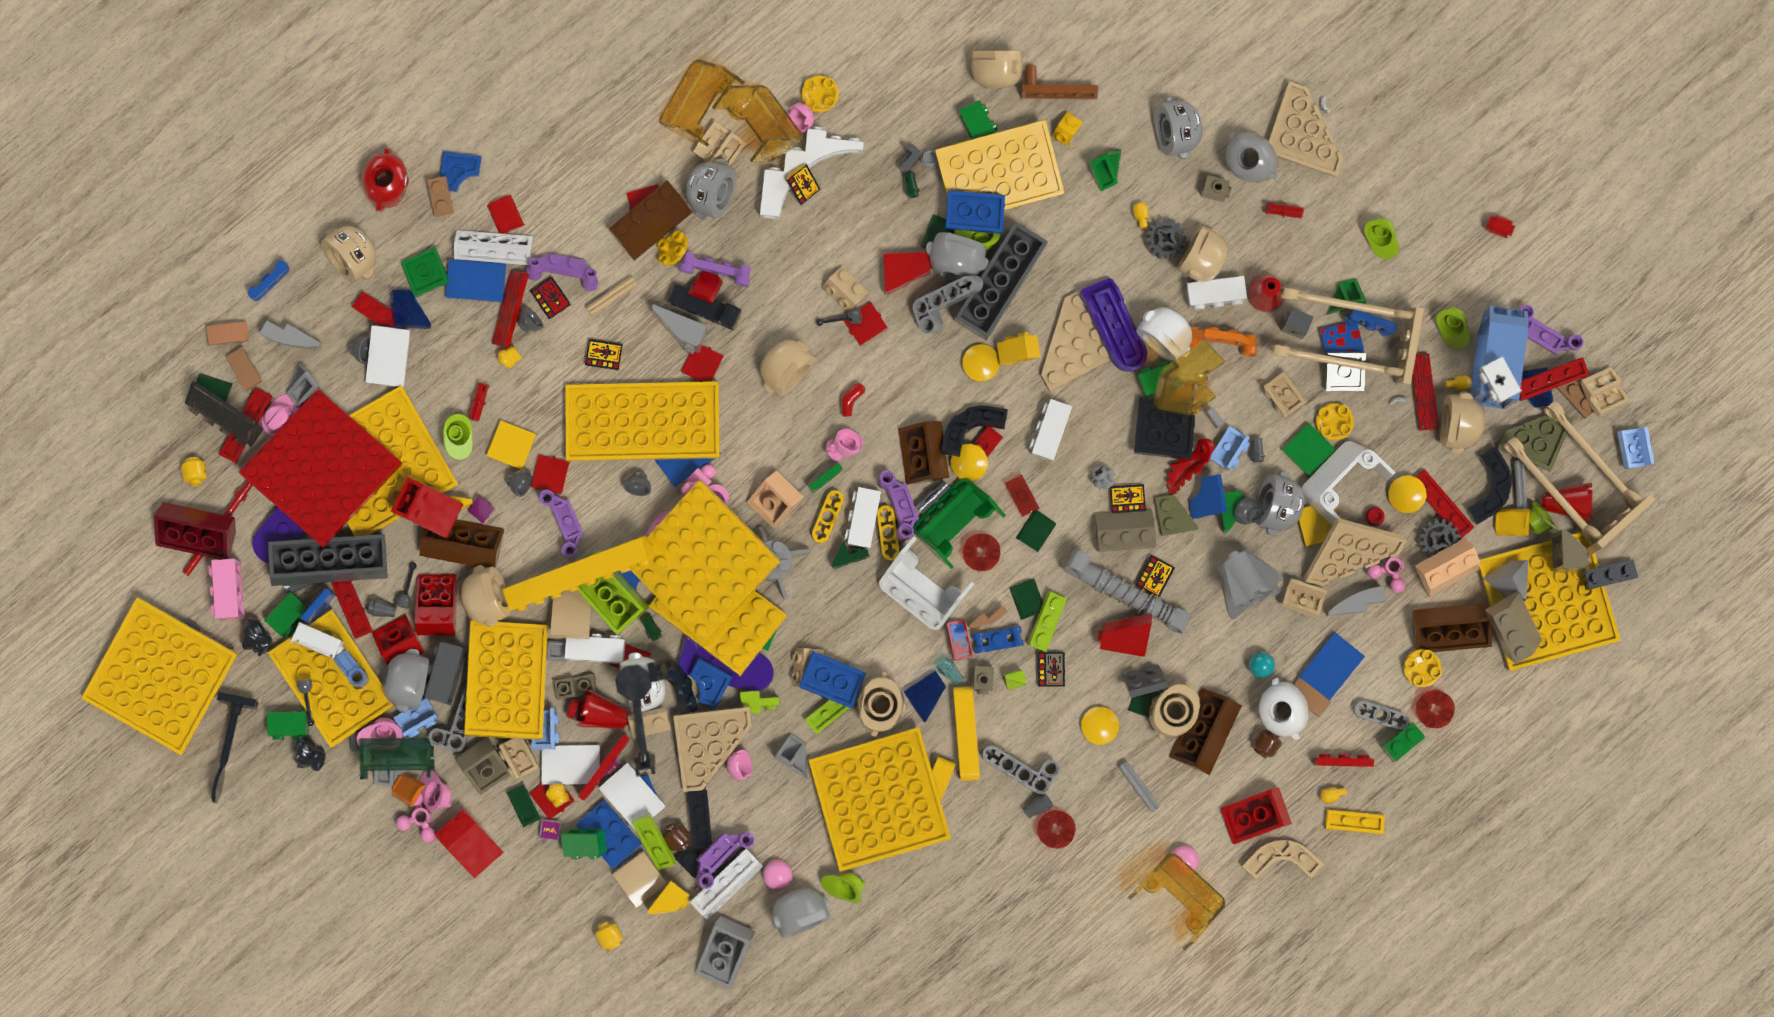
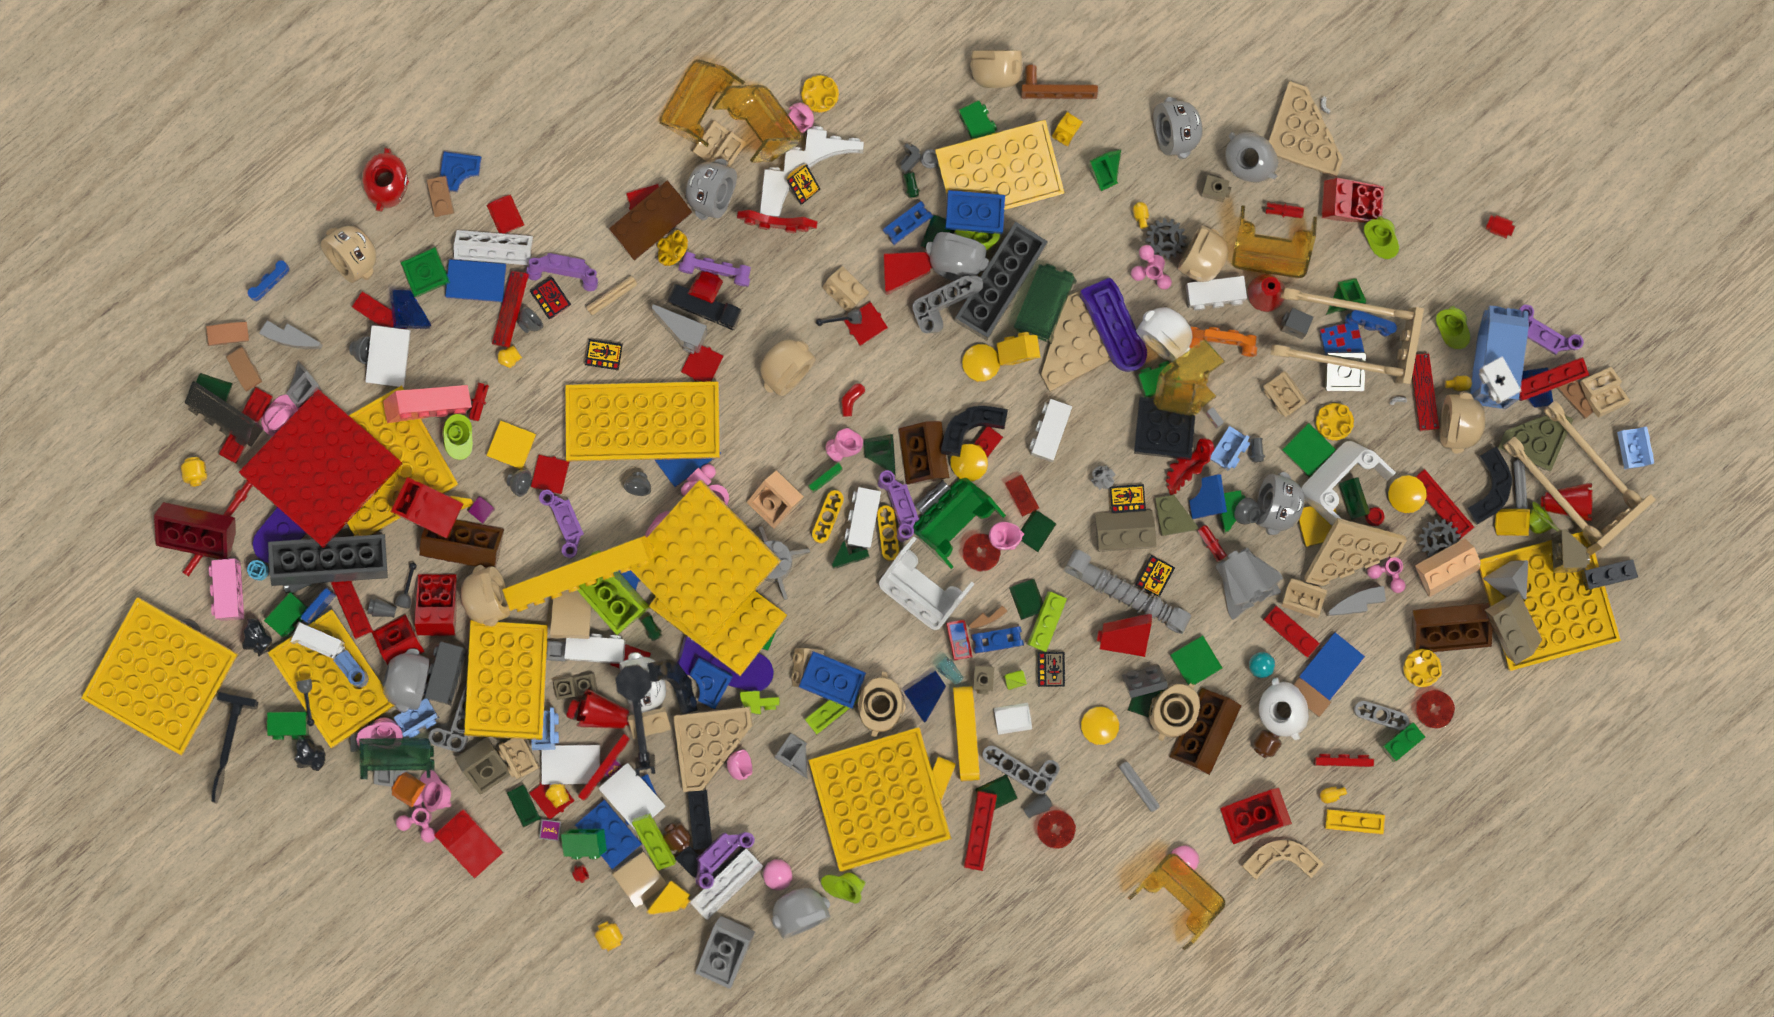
(261, 570): none -> medium azure wheel
(427, 403): none -> coral wedge
(580, 873): none -> red plate
(766, 222): none -> red plate
(881, 451): none -> clear green slope
(907, 223): none -> blue plate
(980, 831): none -> red tile
(1003, 789): none -> dark green piece
(1005, 536): none -> bright pink hair
(1013, 718): none -> white piece
(1045, 302): none -> clear green panel
(1139, 273): none -> bright pink piece
(1196, 661): none -> green tile
(1212, 543): none -> red axle
(1272, 254): none -> clear yellow windscreen
(1291, 631): none -> red plate
(1351, 200): none -> red slope
(1354, 498): none -> dark green plate

